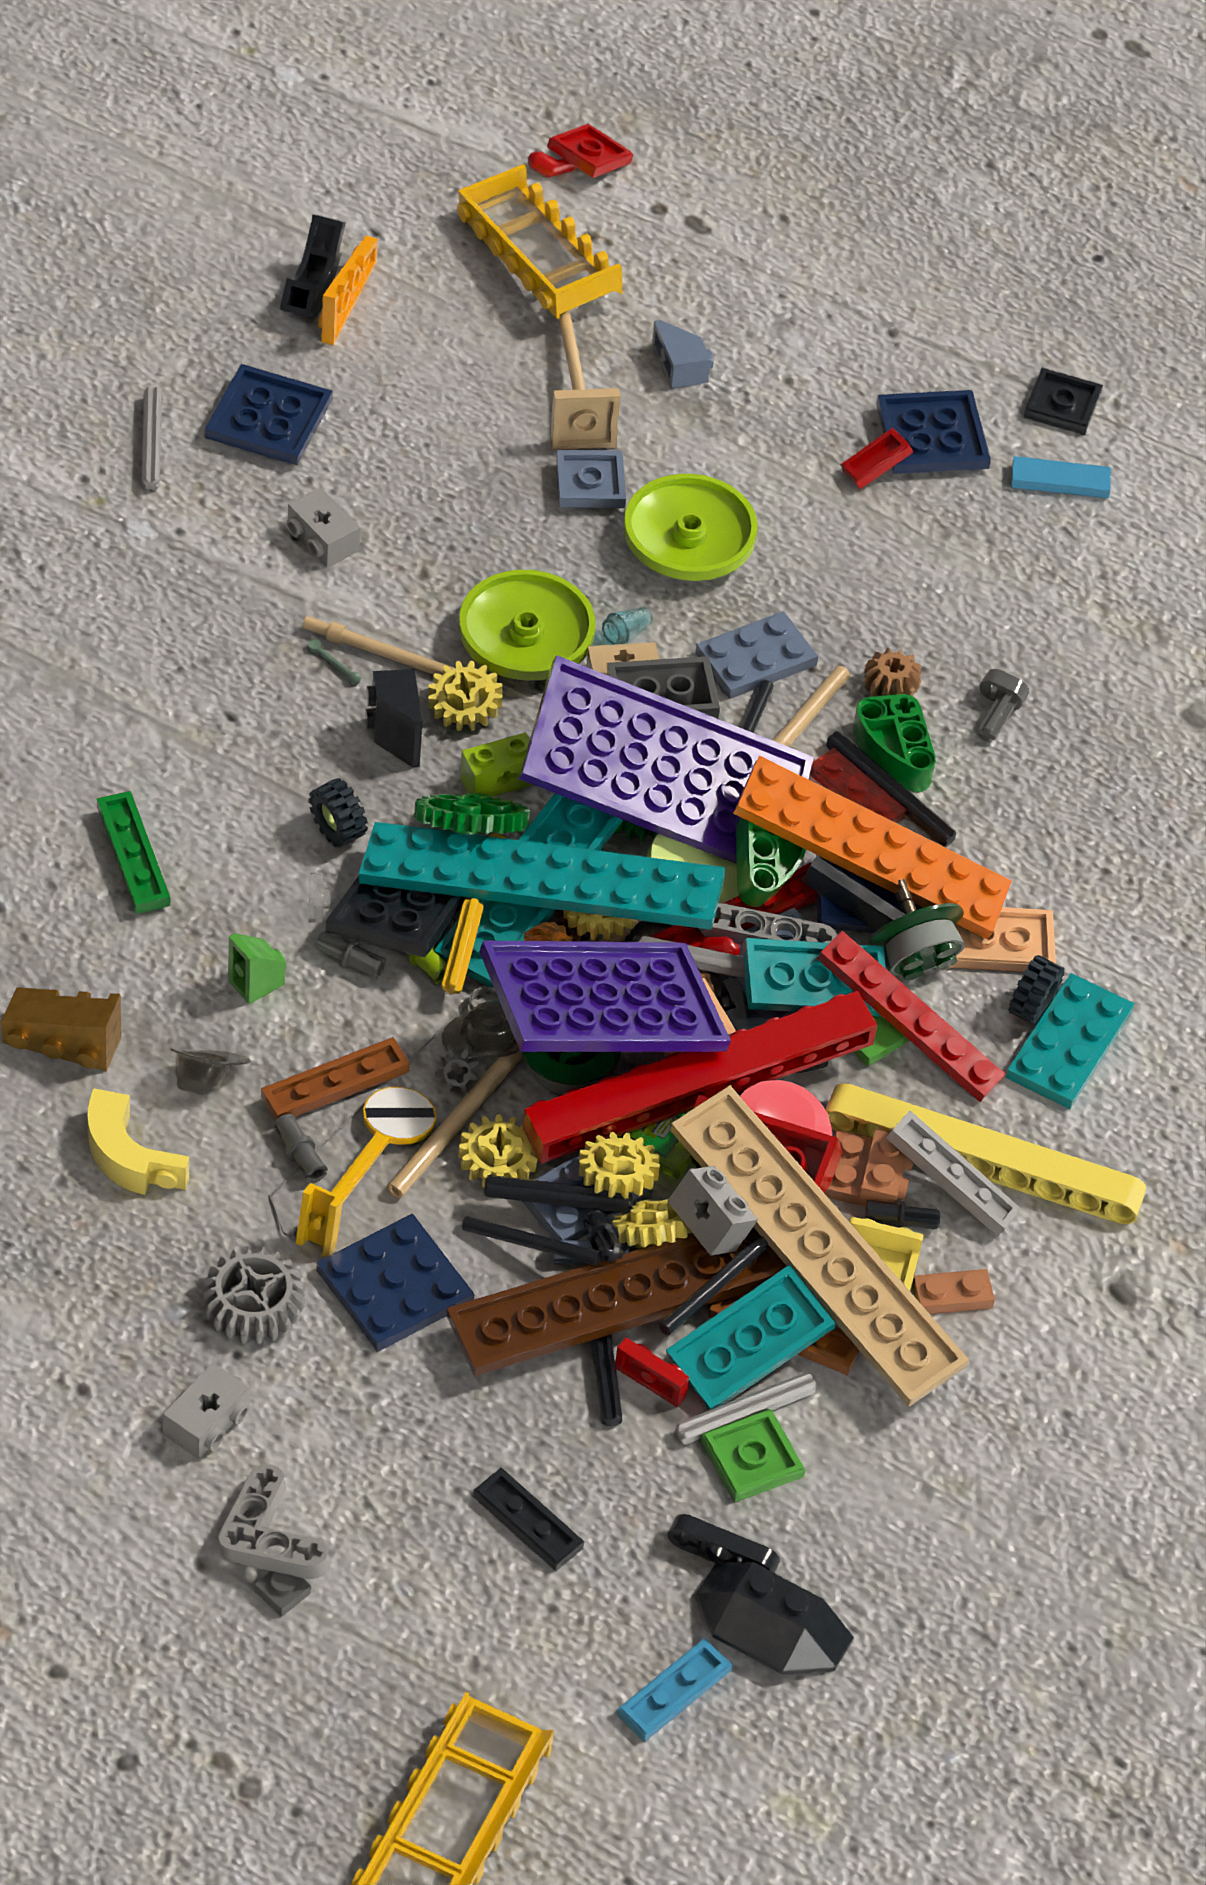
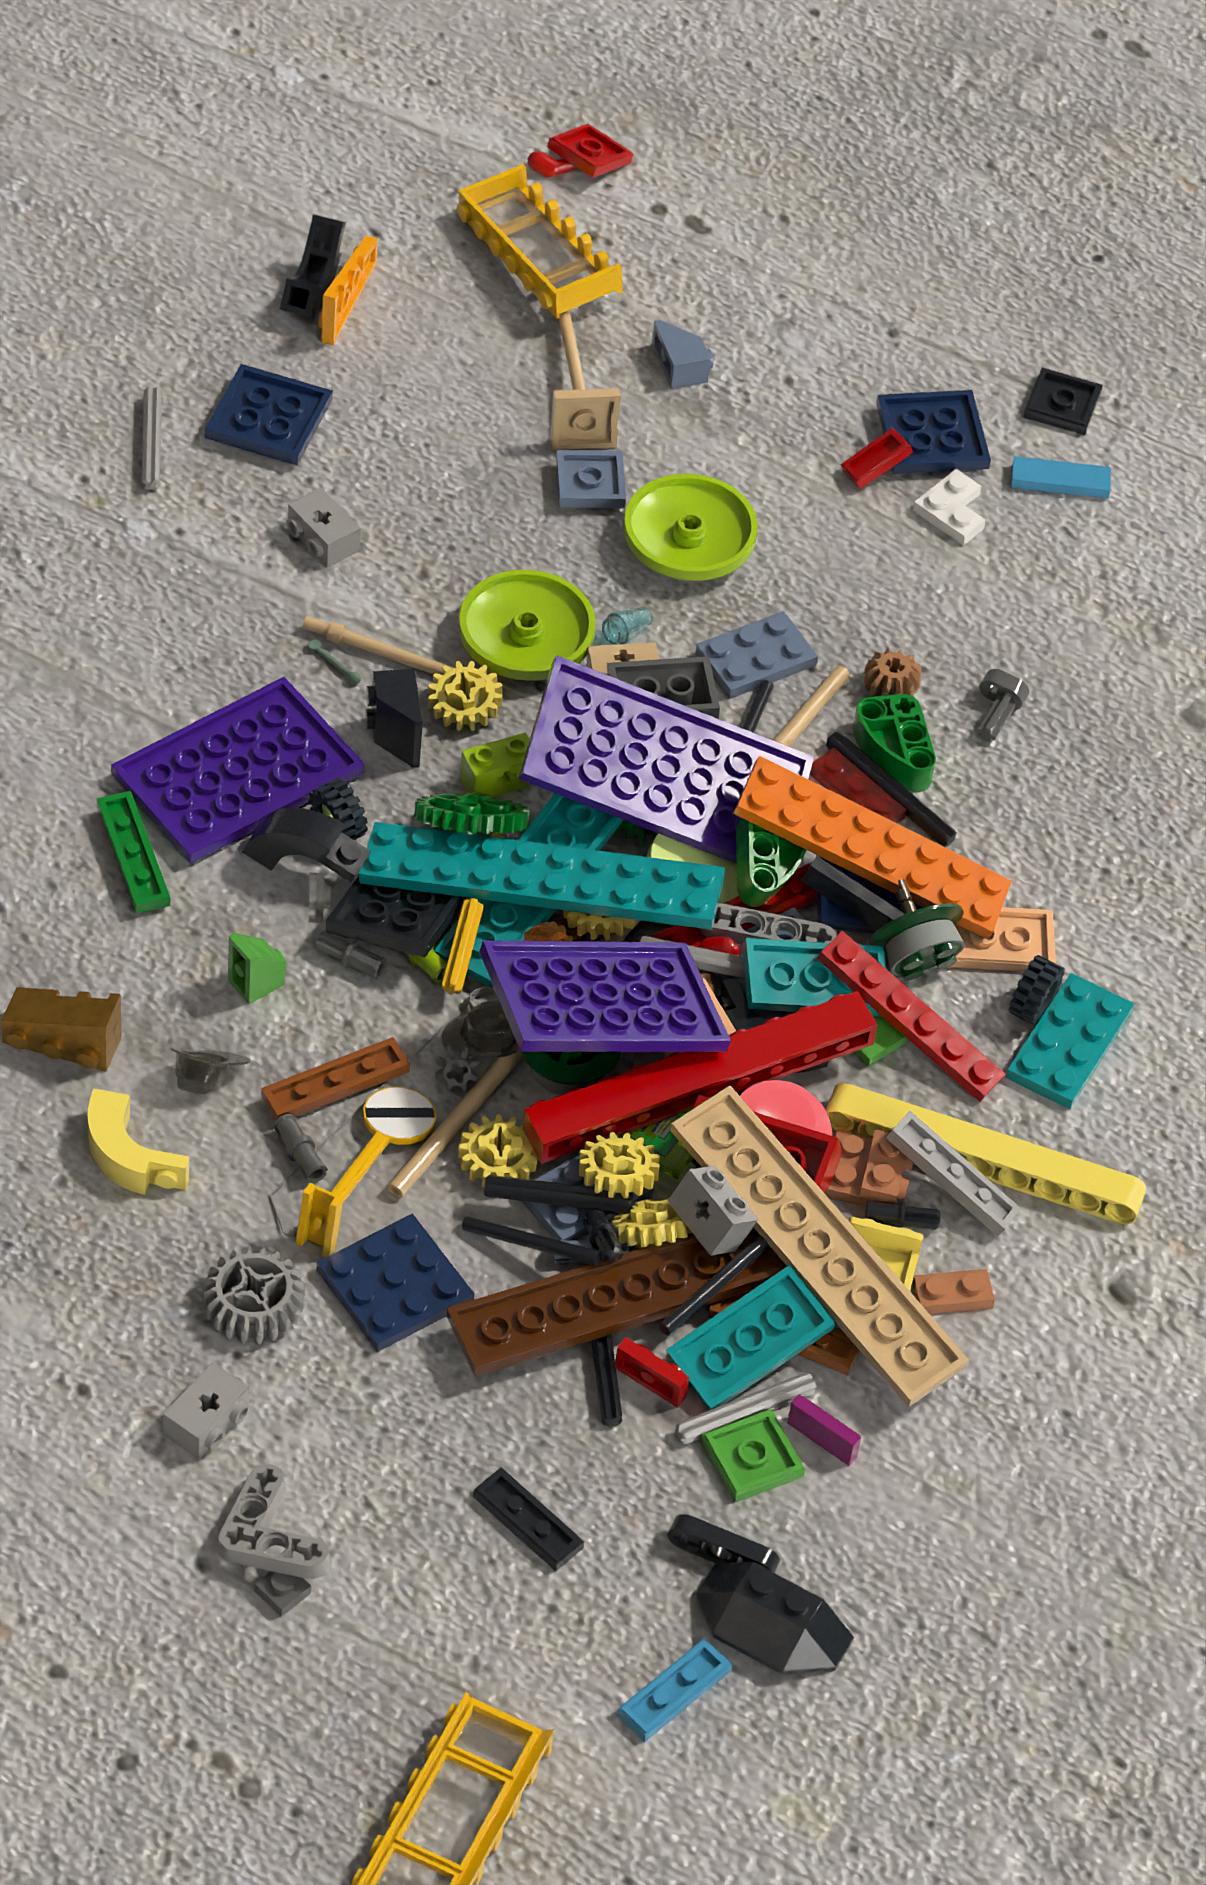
(235, 768): none -> dark purple plate
(309, 835): none -> black arch
(824, 1429): none -> magenta tile
(947, 510): none -> white plate

